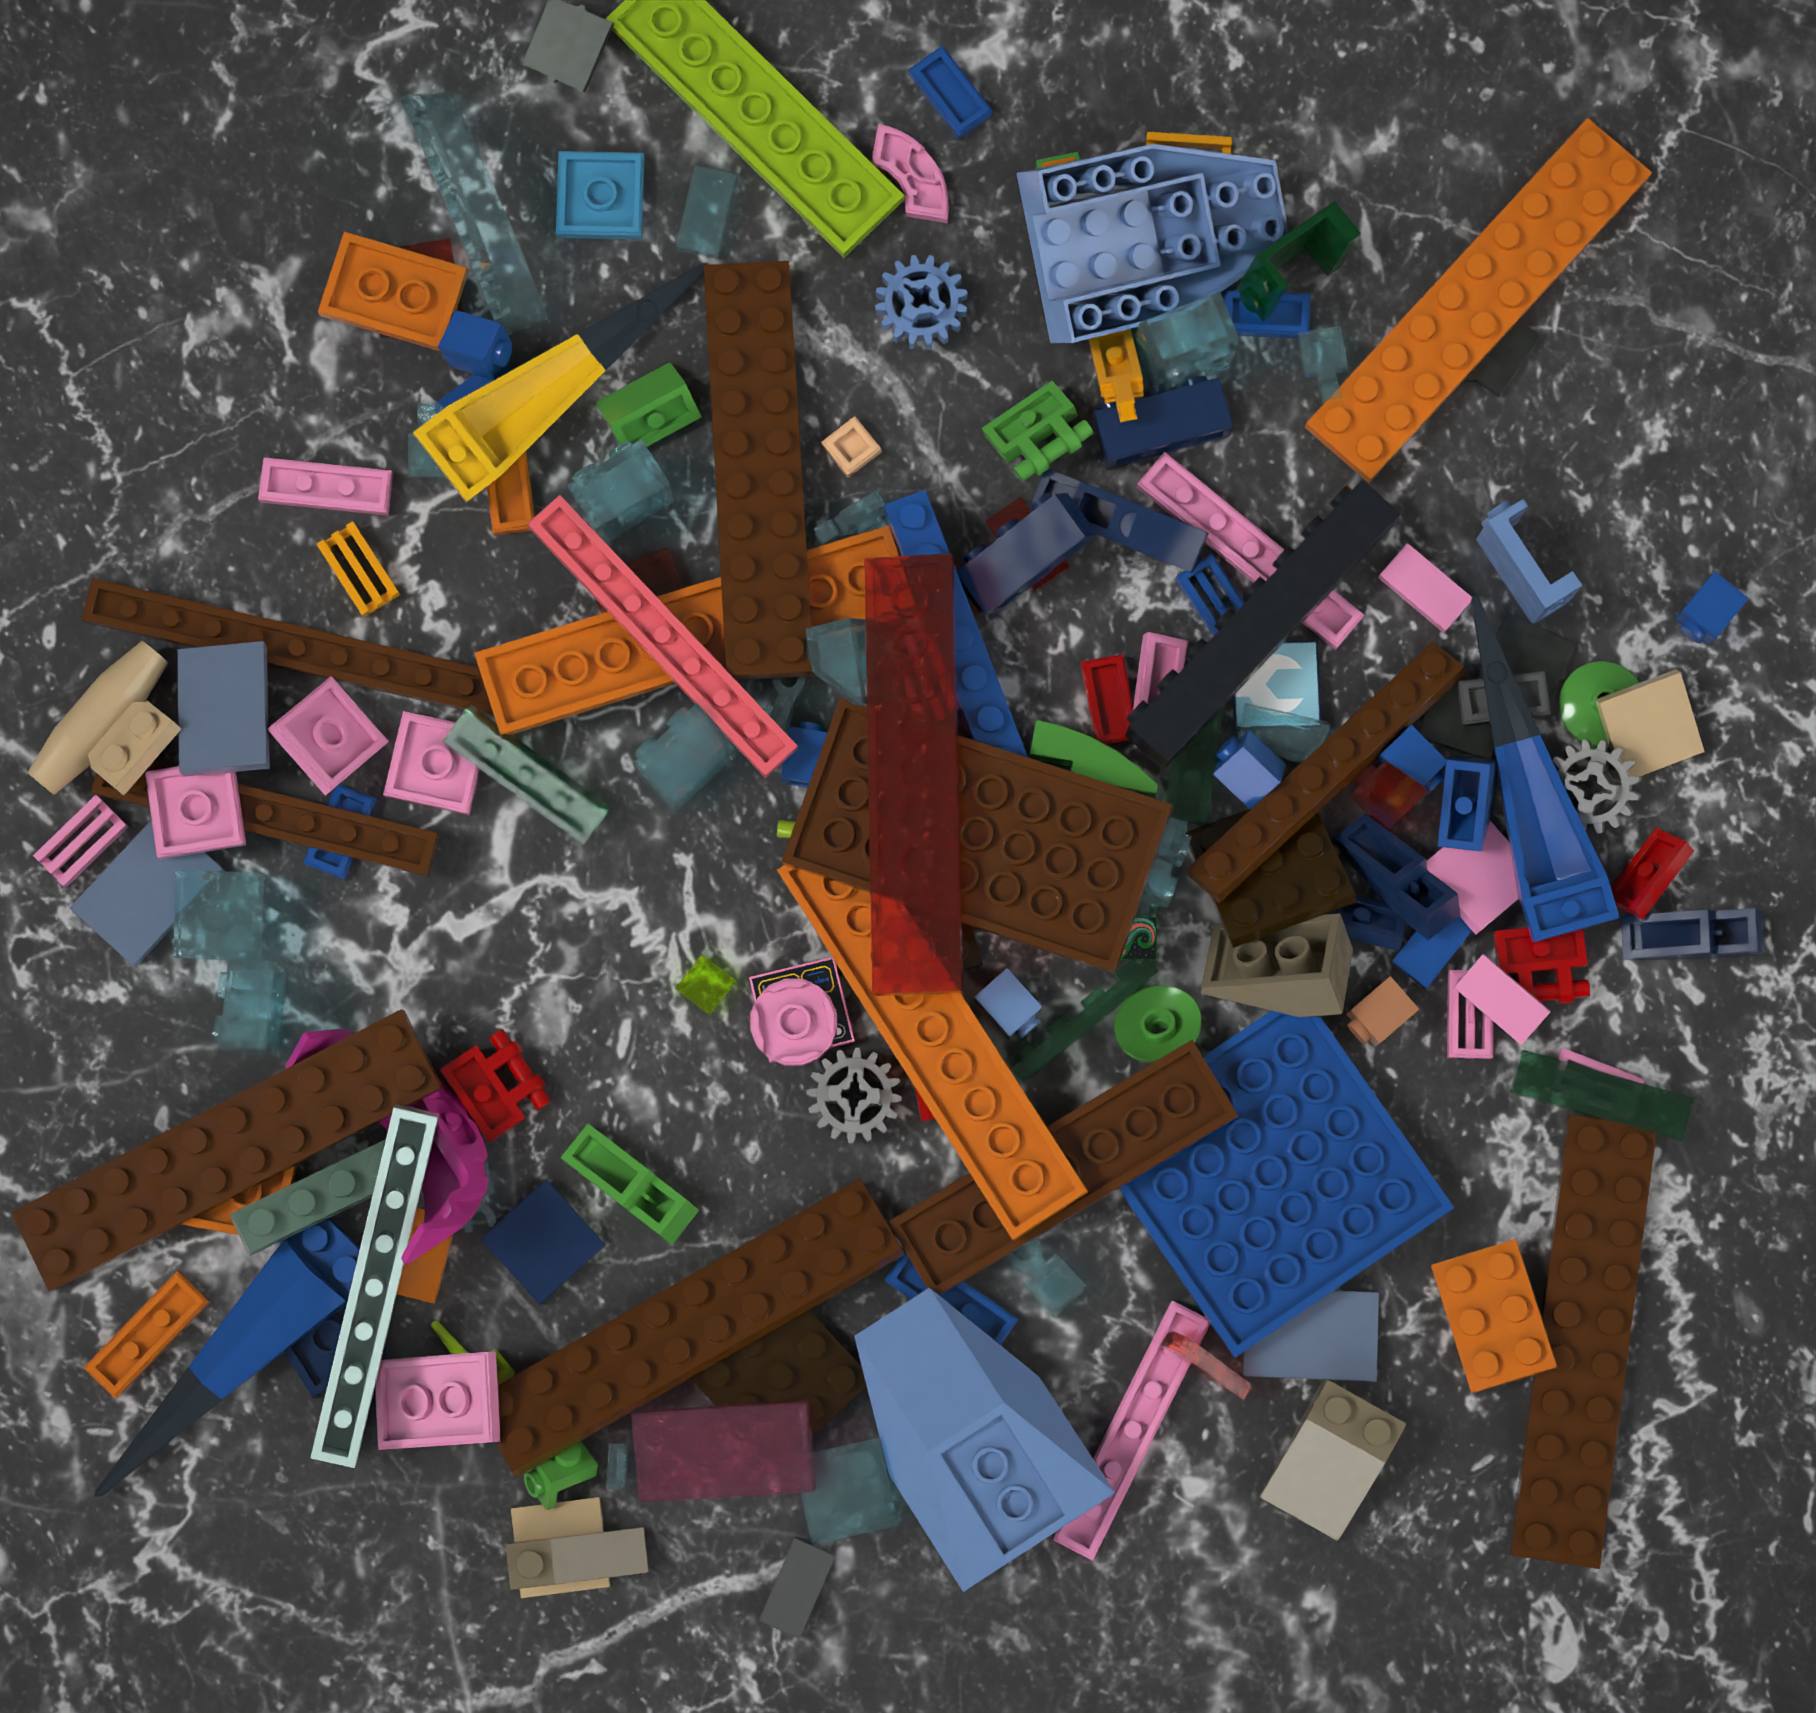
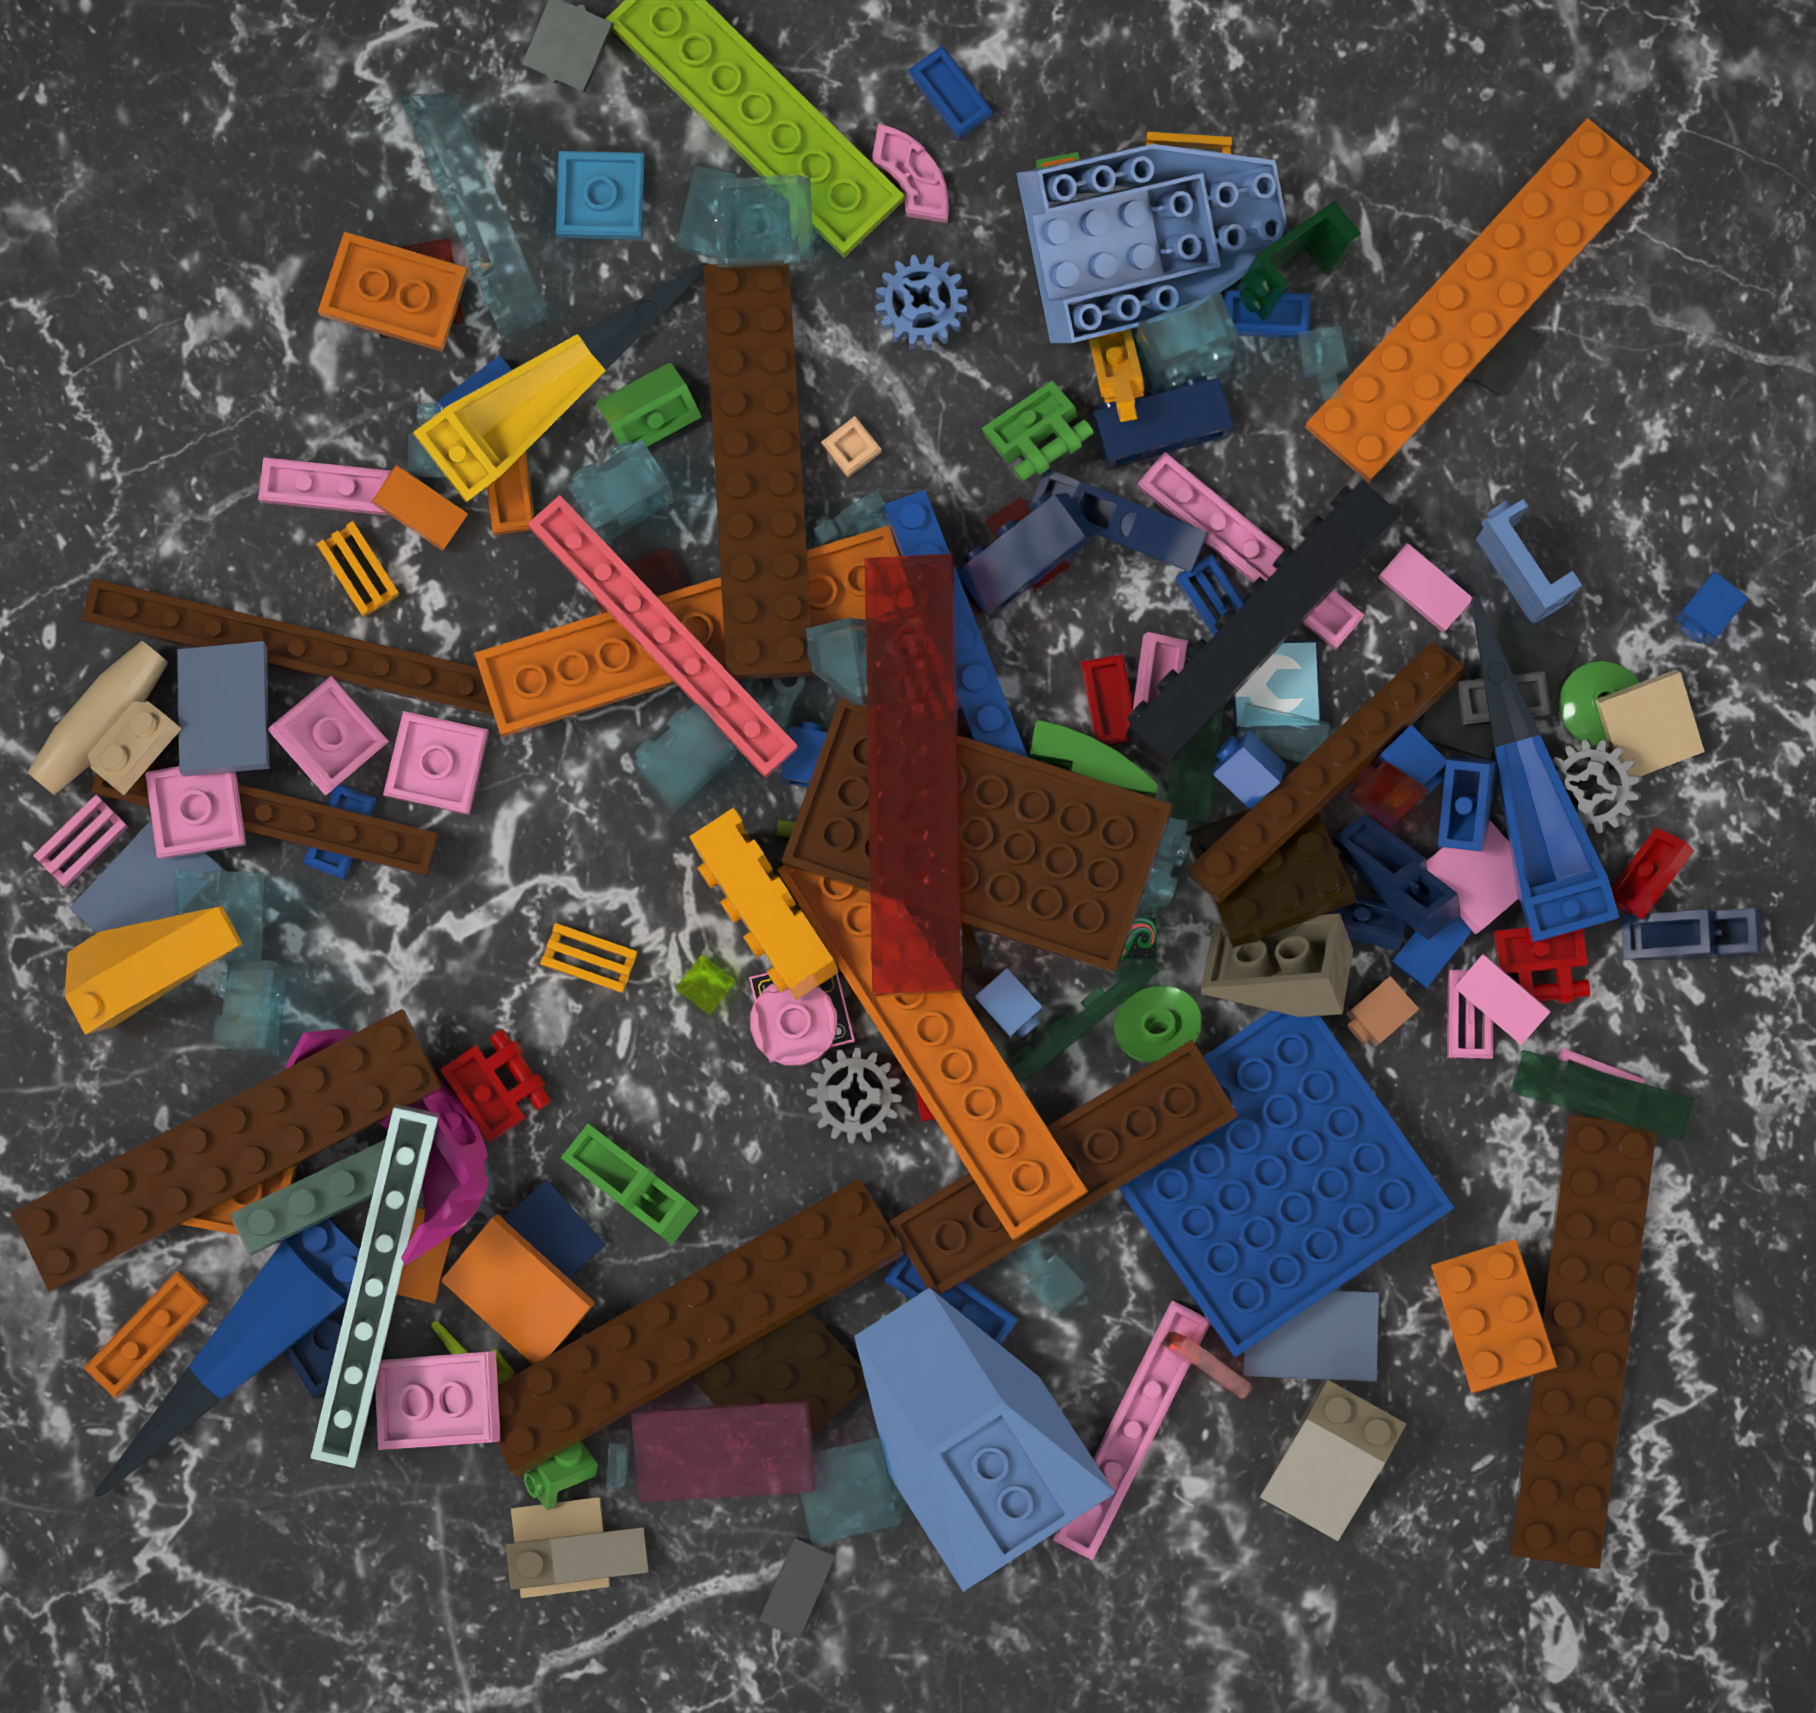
(140, 962): none -> light orange wedge
(419, 508): none -> orange tile
(475, 345): blue brick -> none
(517, 1291): none -> orange tile
(526, 774): clear green plate -> none
(554, 946): none -> light orange tile
(763, 905): none -> light orange wedge
(764, 221): none -> clear light blue brick

